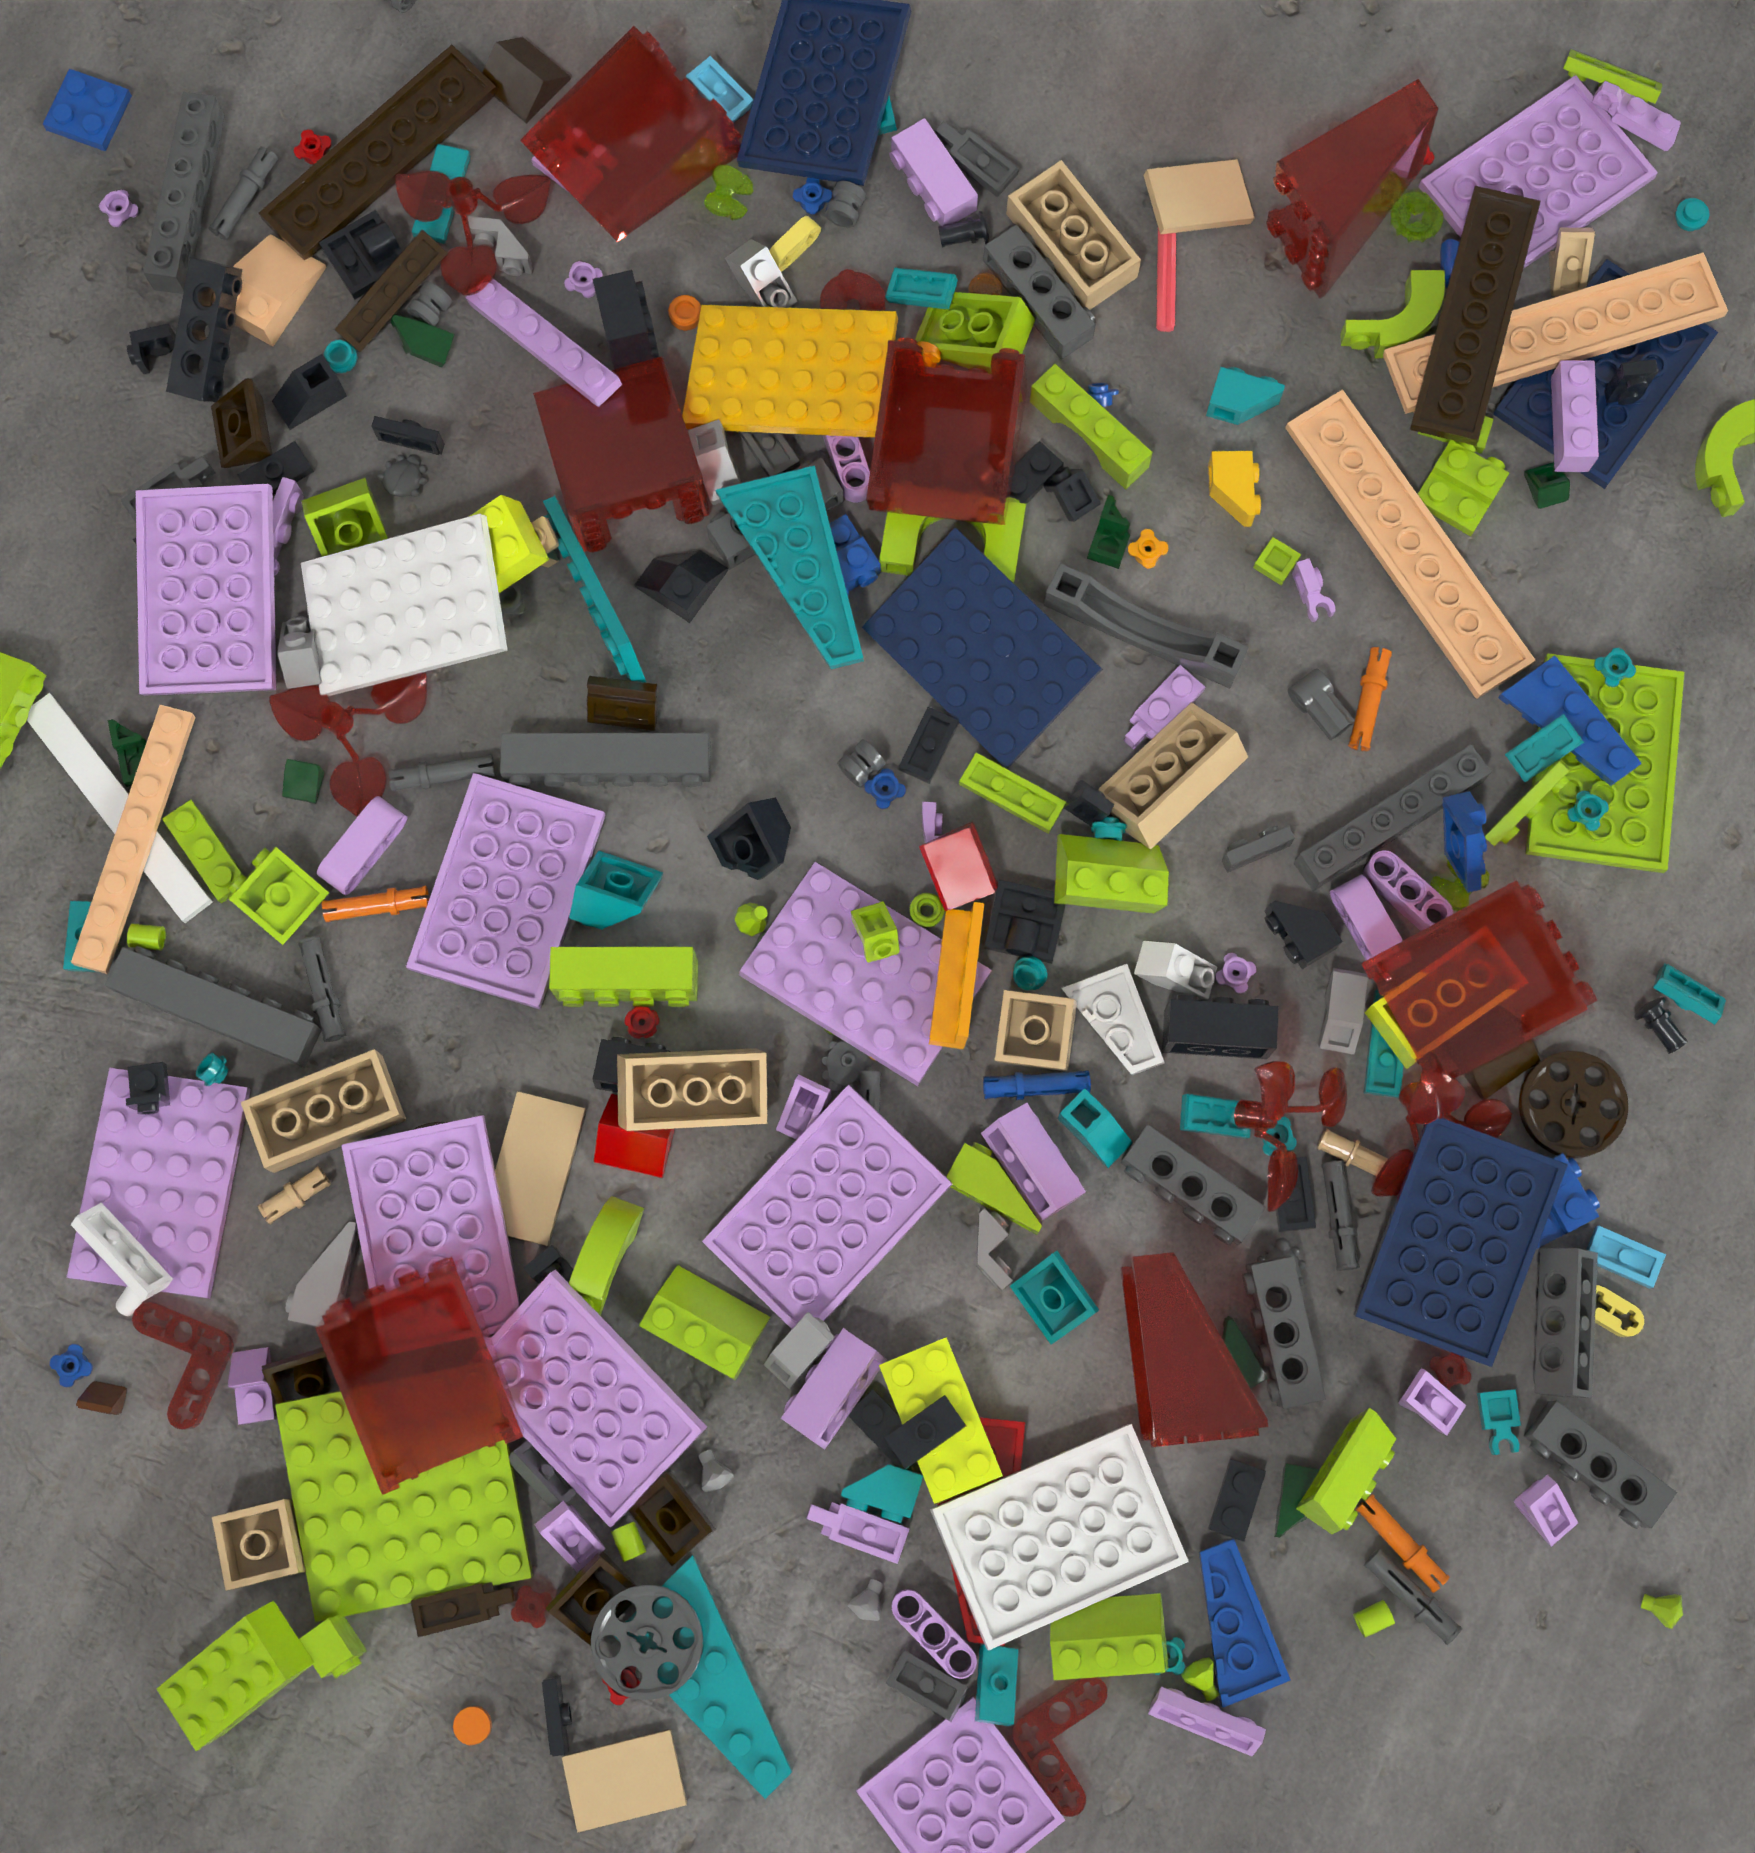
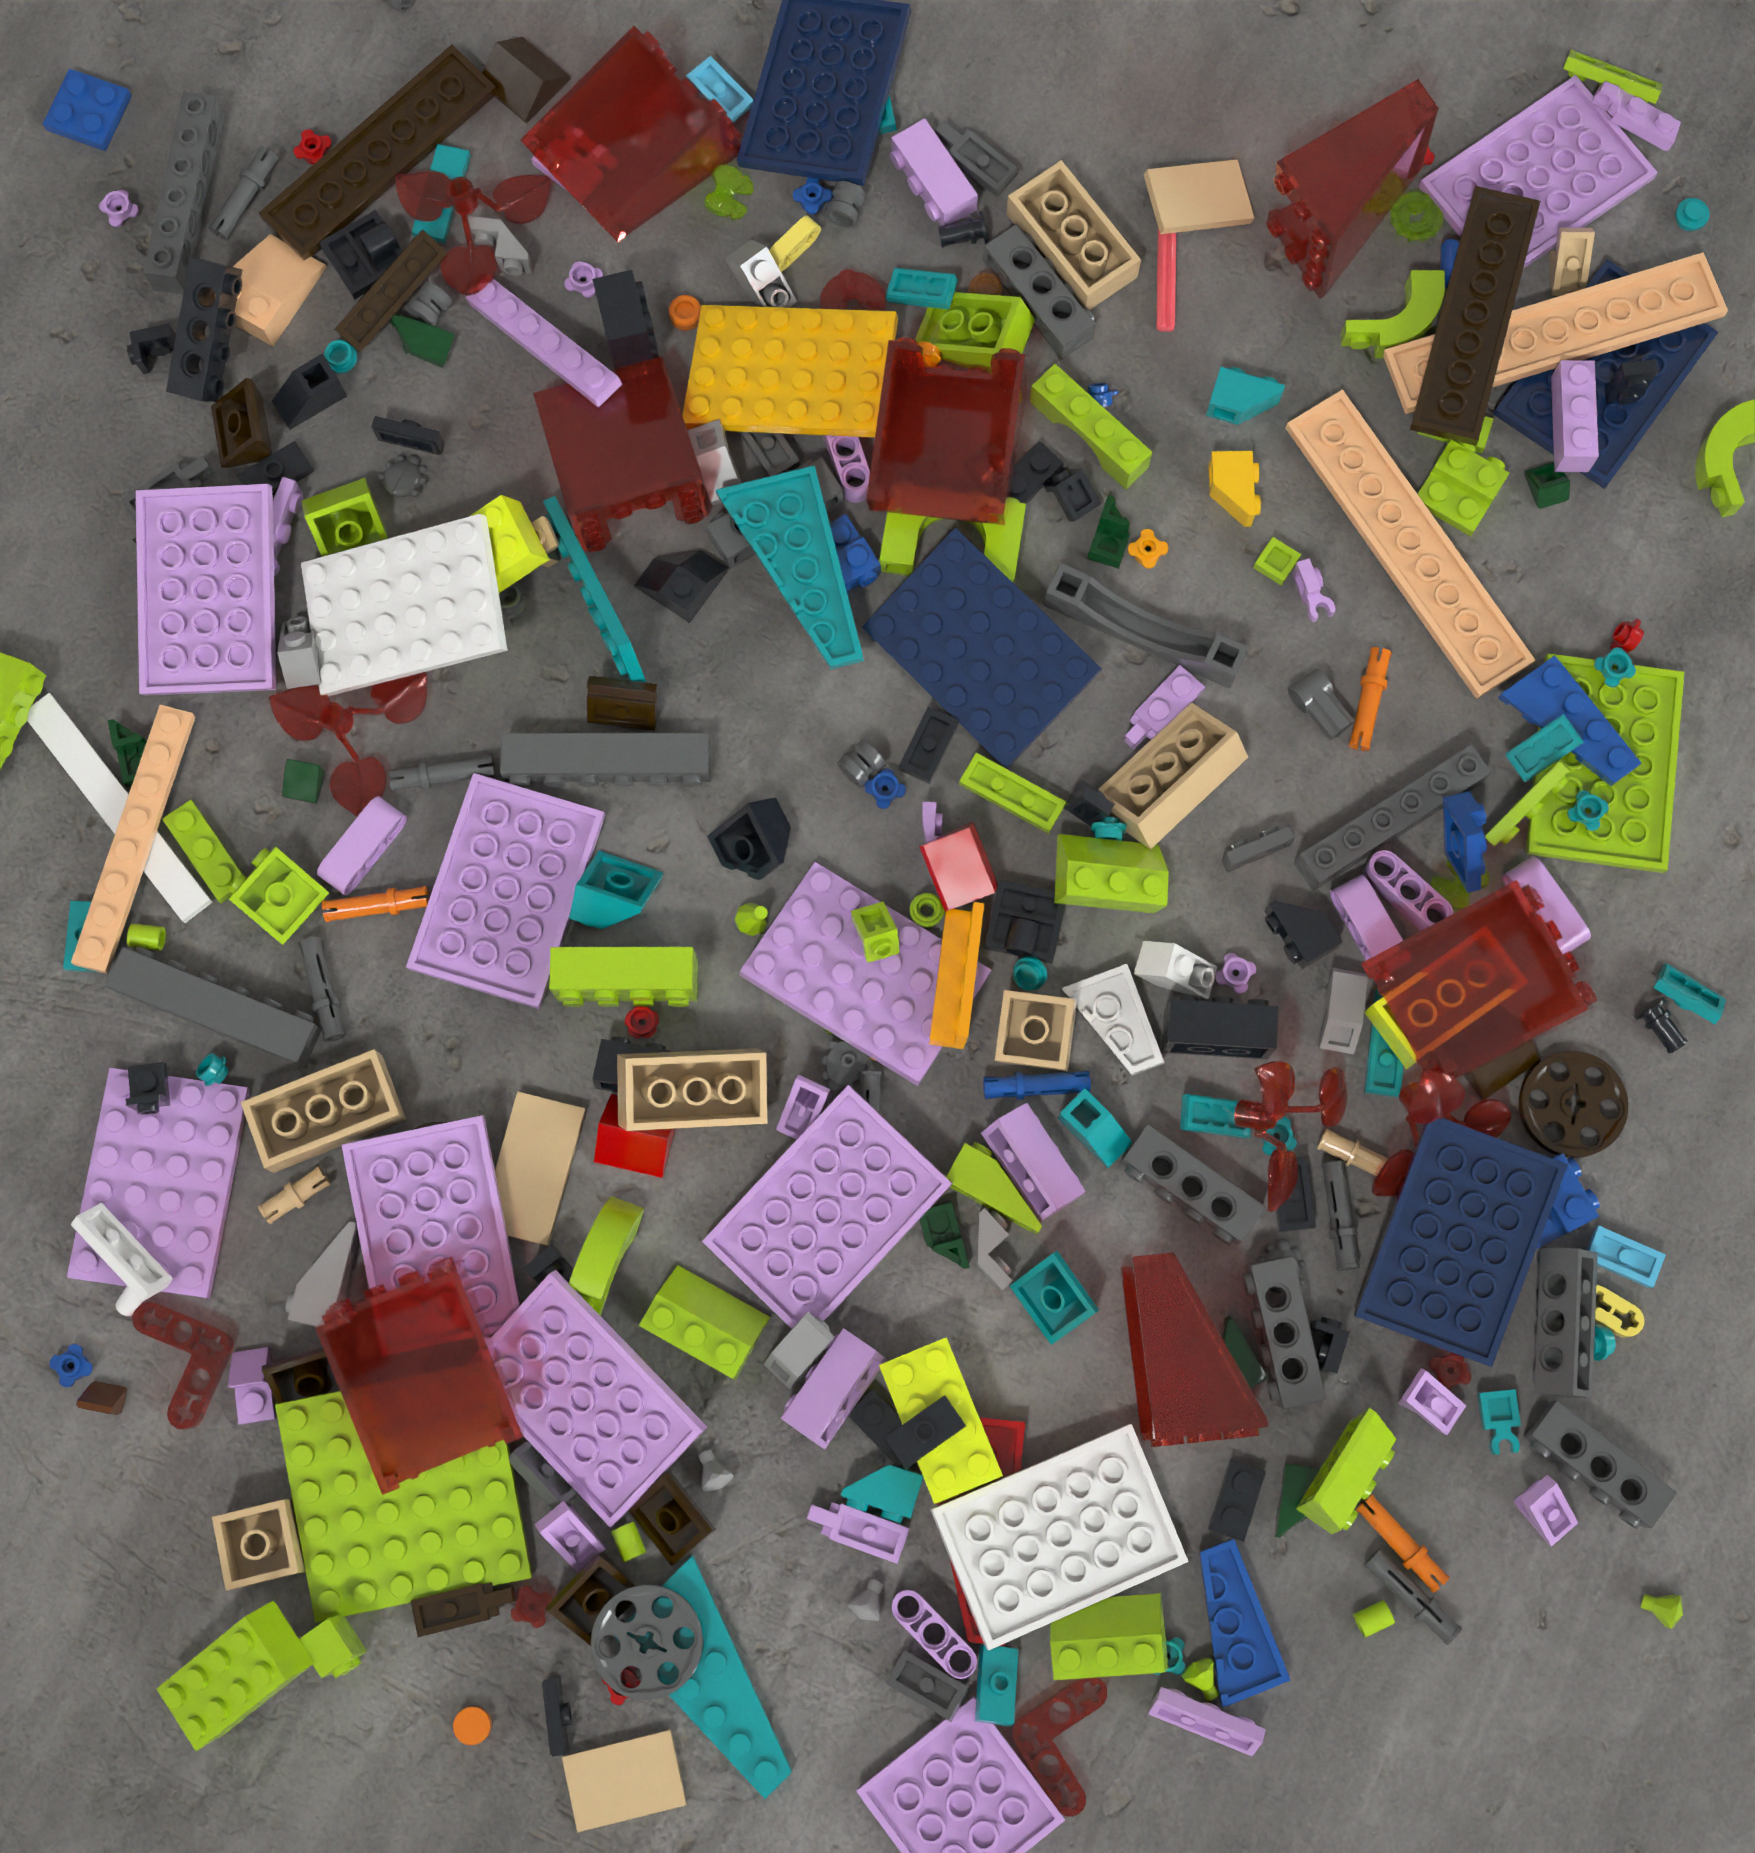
(943, 1234): none -> dark green slope
(1330, 1351): none -> black bracket
(1557, 904): none -> lavender beam
(1603, 1343): none -> teal plate
(1627, 635): none -> red plate

